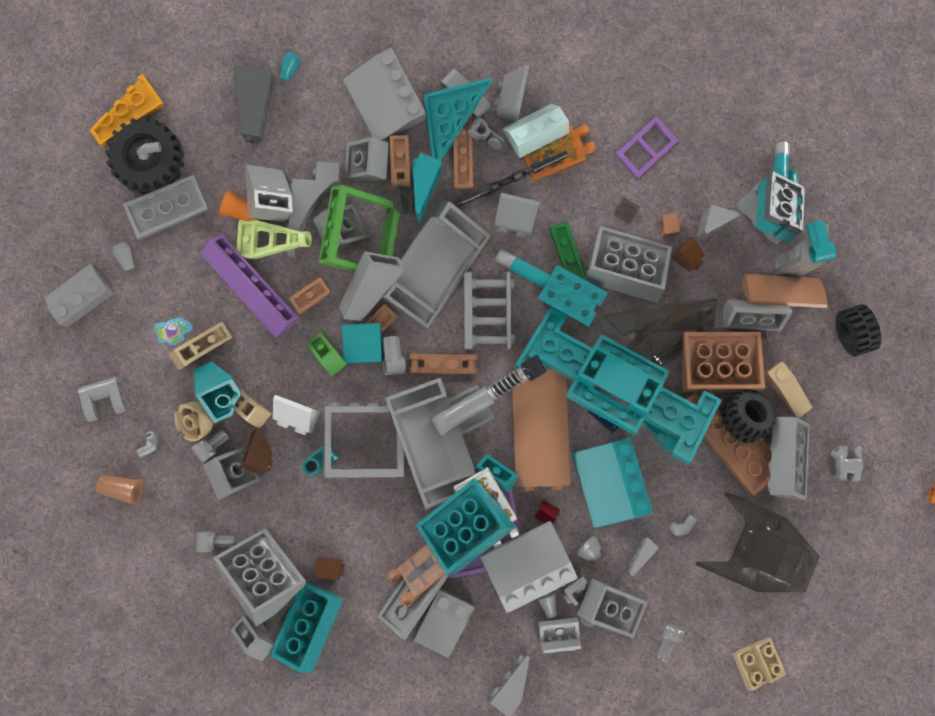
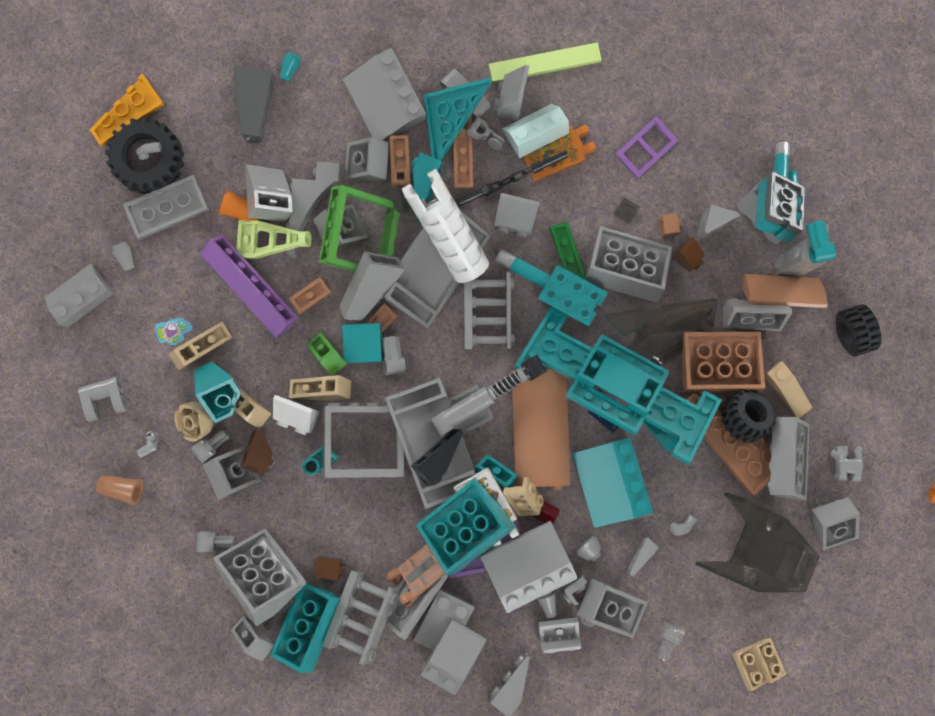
(320, 388): none -> tan slope
(342, 619): none -> light grey fence
(436, 460): none -> black slope
(443, 364): nougat plate -> none
(448, 230): none -> white piece
(453, 657): none -> light grey slope
(524, 499): none -> tan bracket
(548, 61): none -> yellowish green tile
(836, 523): none -> light grey slope

